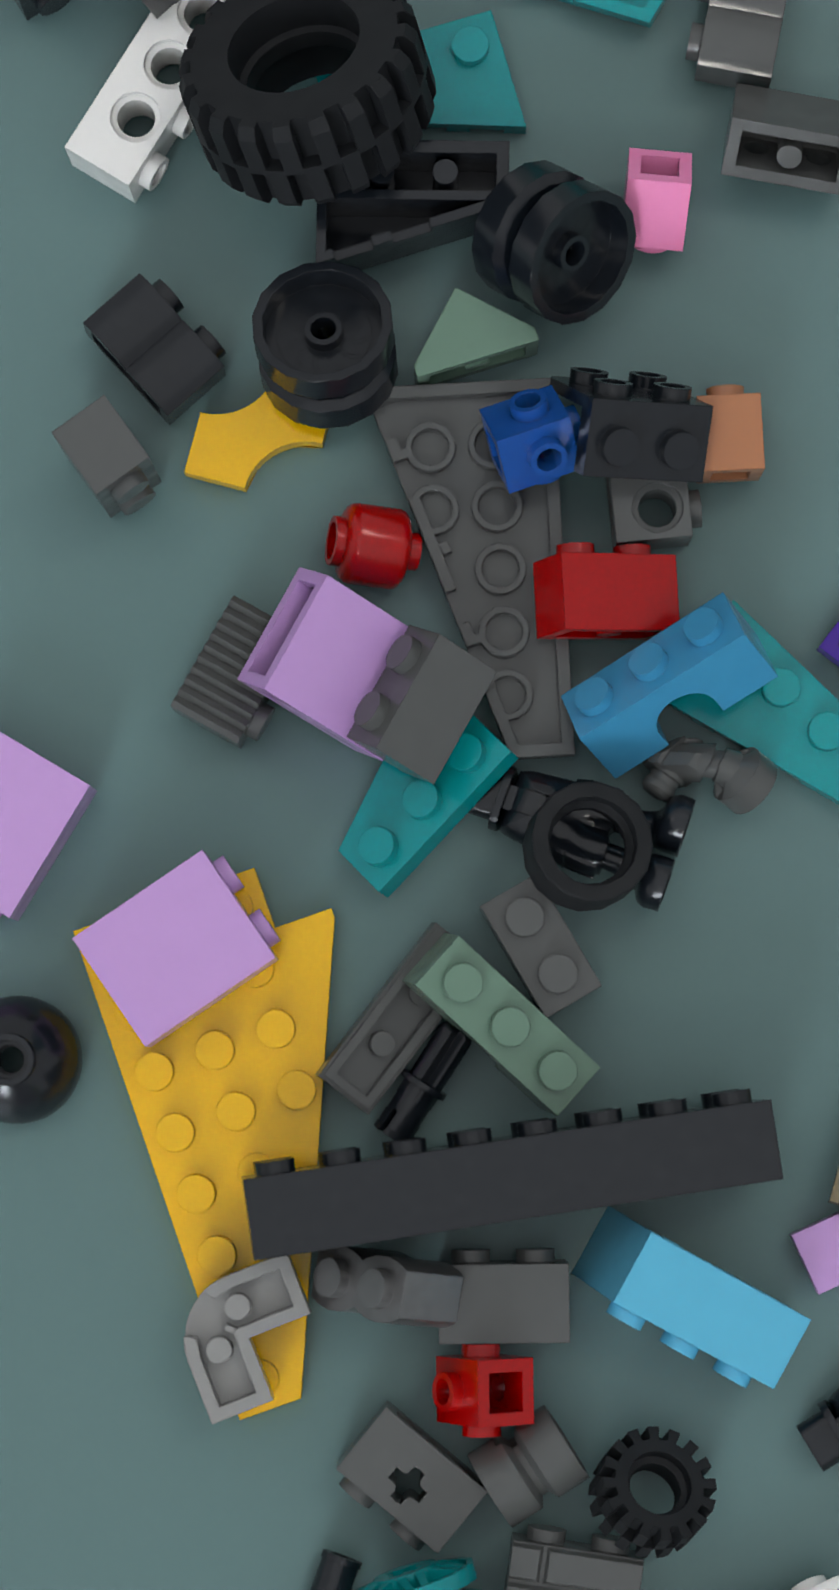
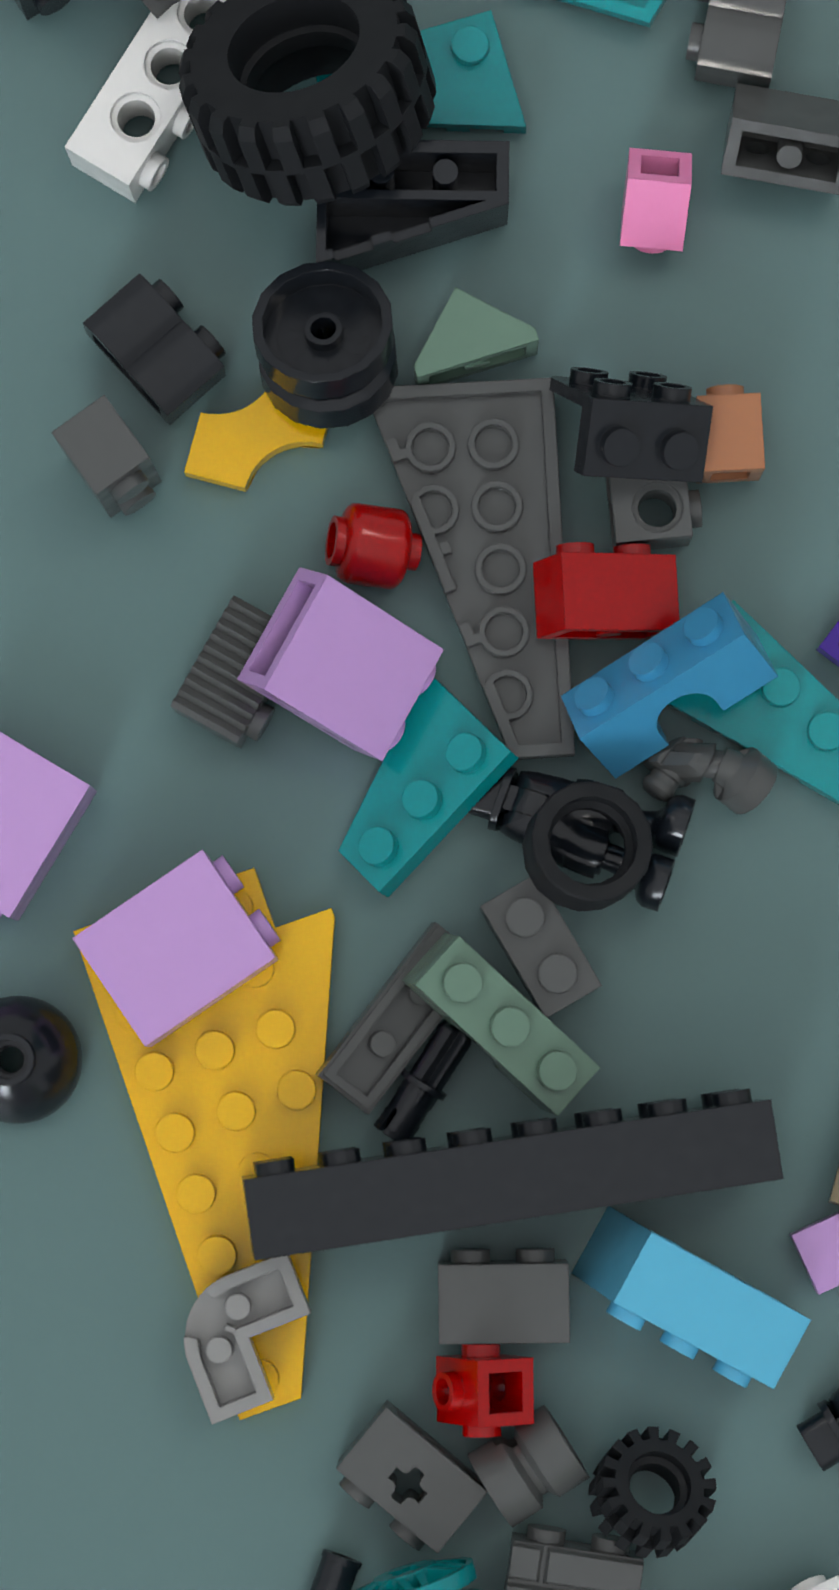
(387, 1286): flat silver brick -> none
(421, 703): dark grey brick -> none
(531, 437): blue brick -> none
(553, 242): black wheel -> none

